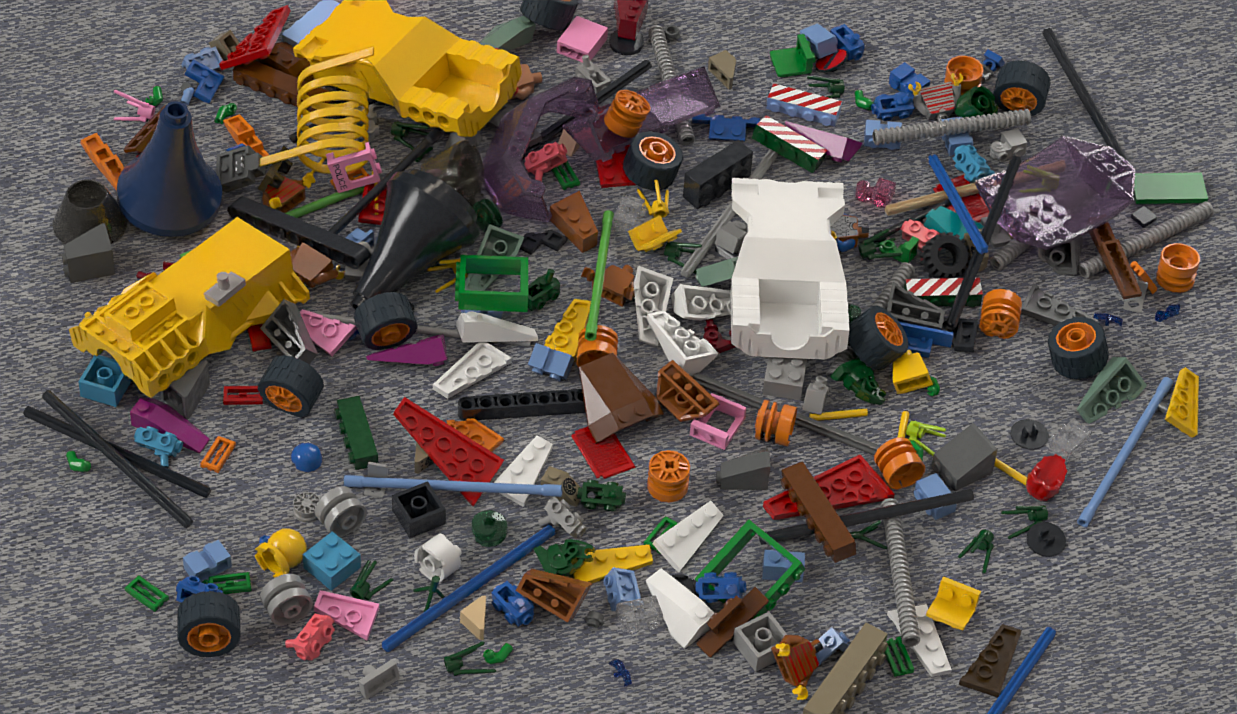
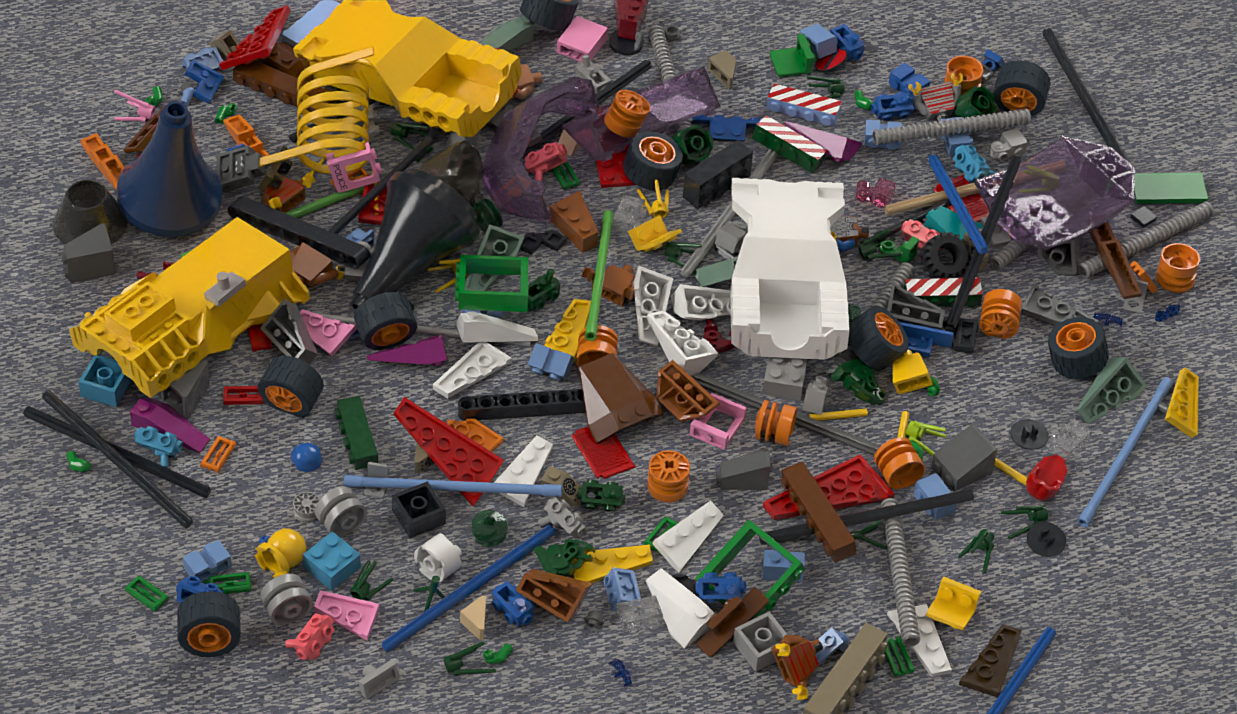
(694, 143): none -> dark green brick

